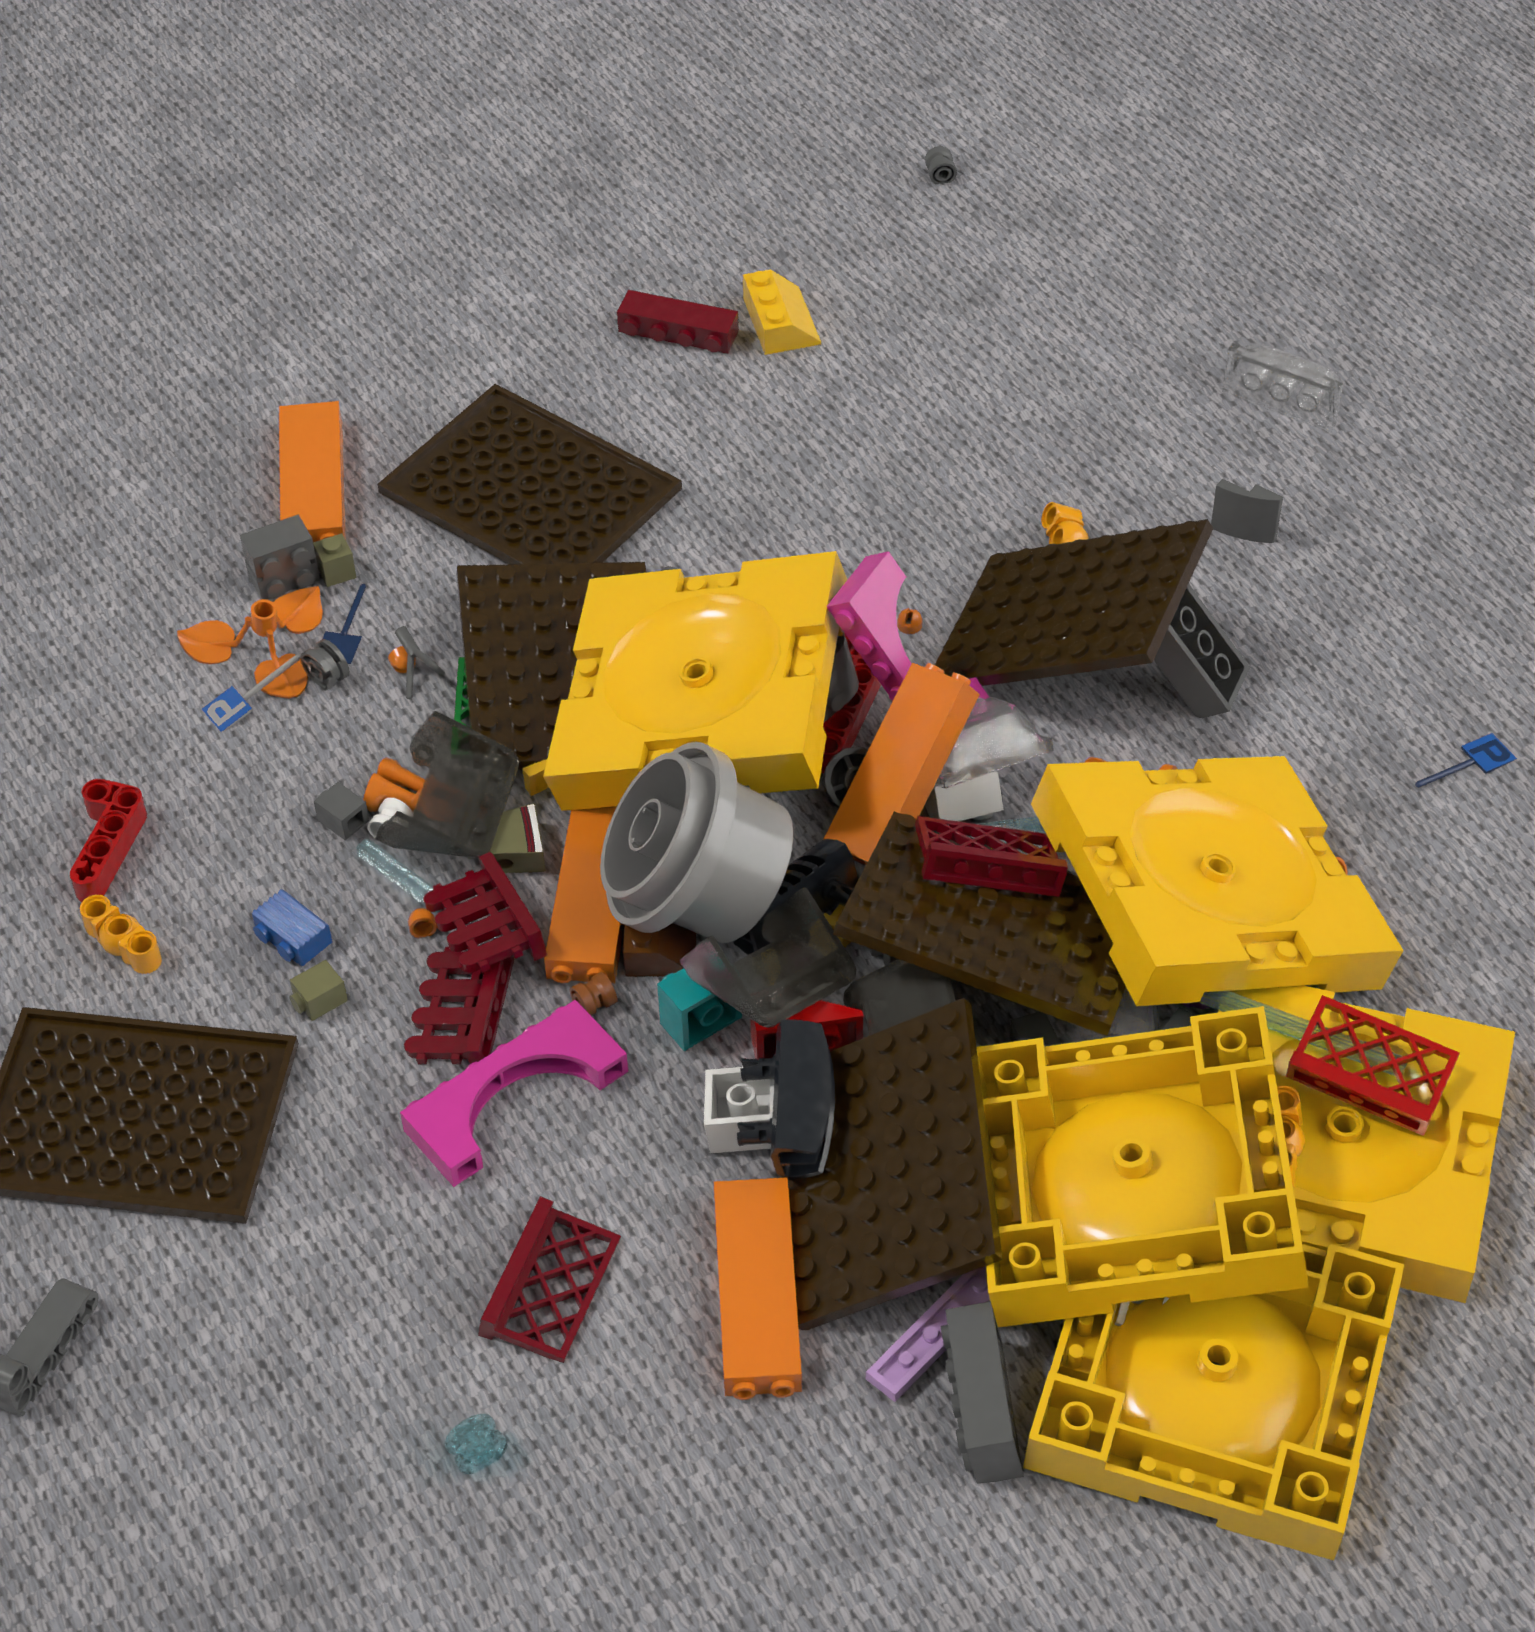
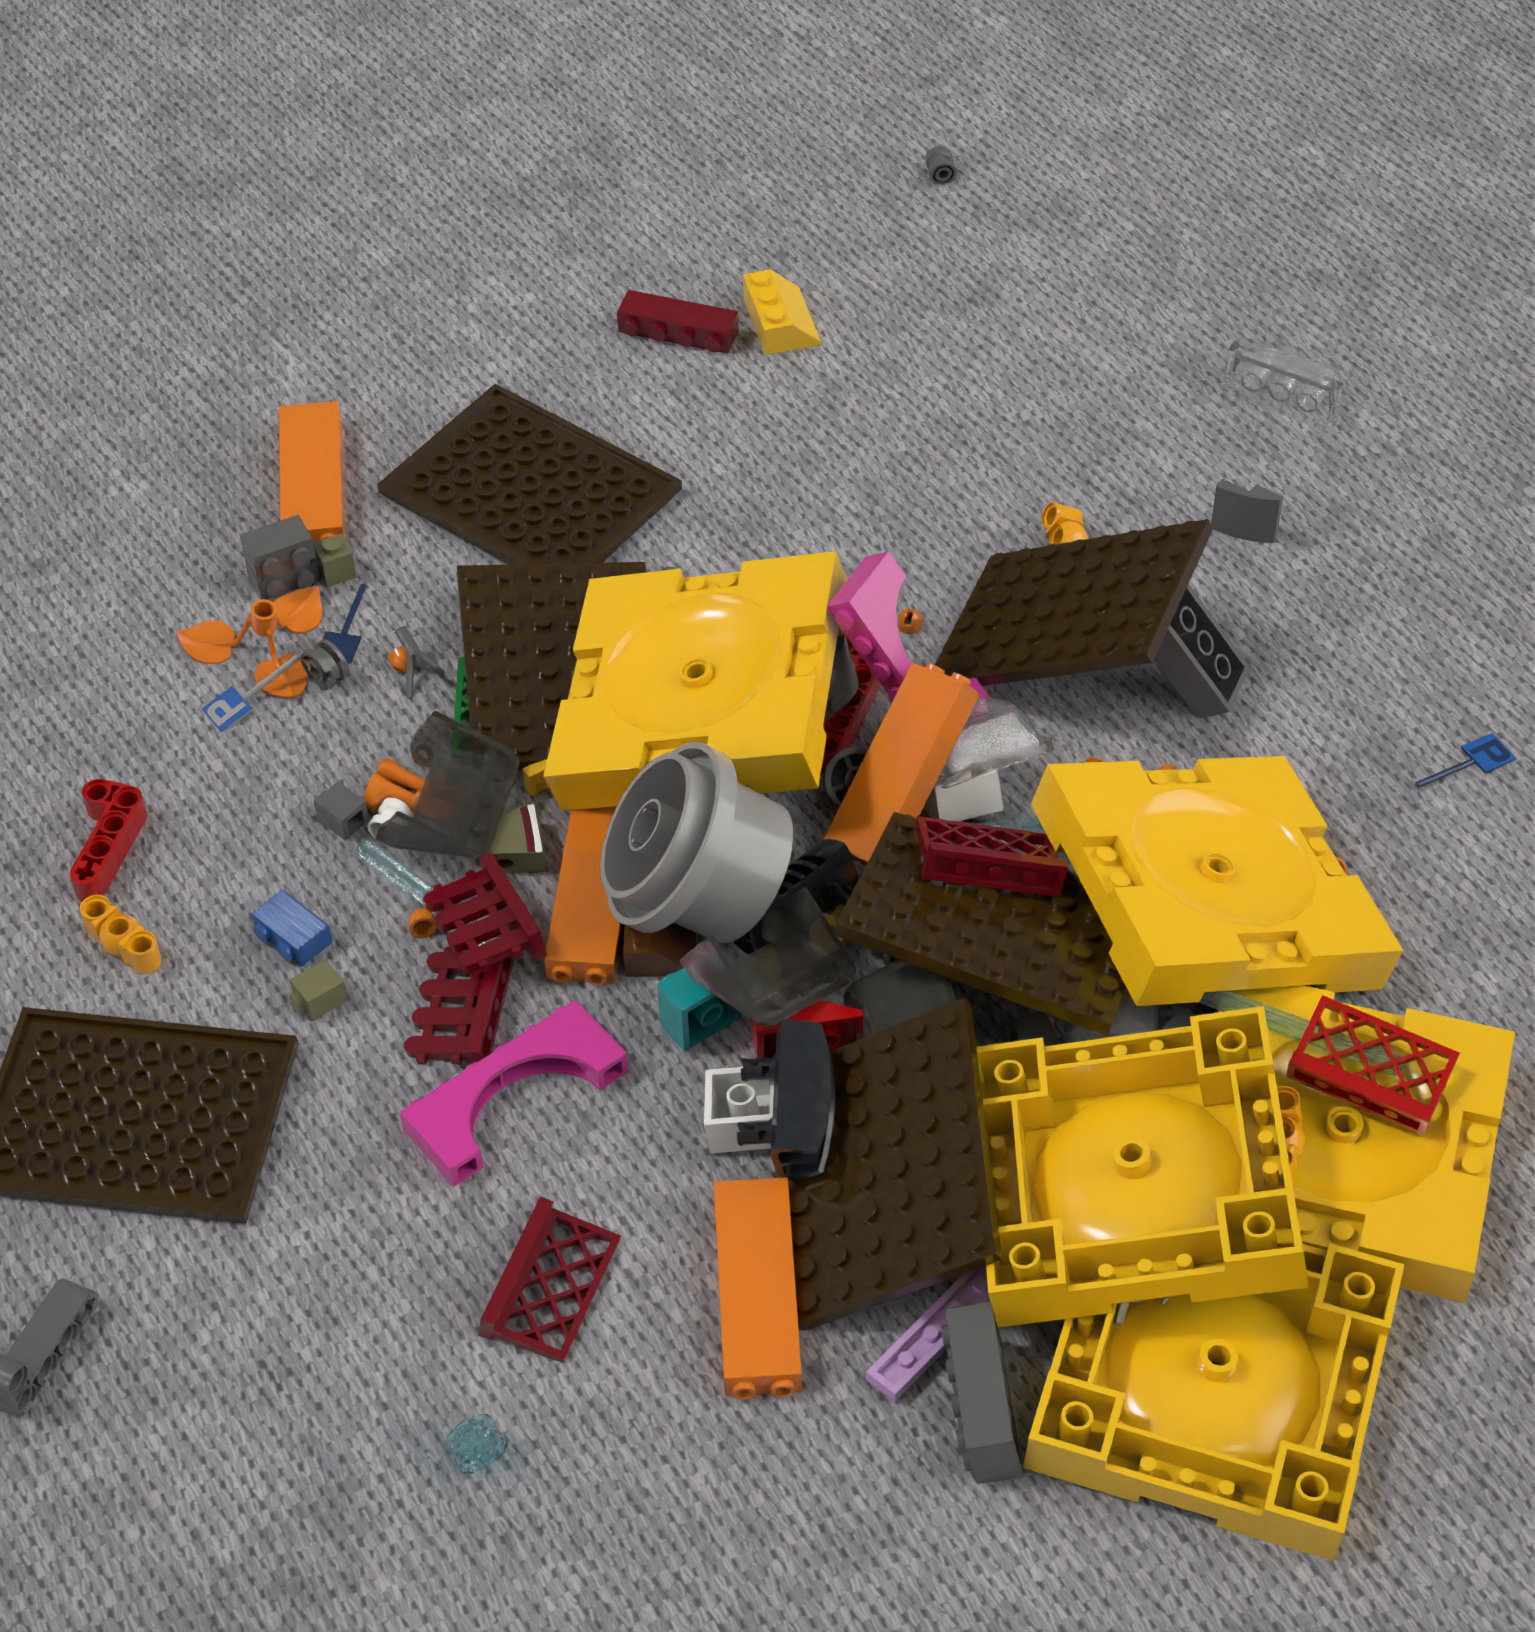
(595, 993): dark orange wheel -> none

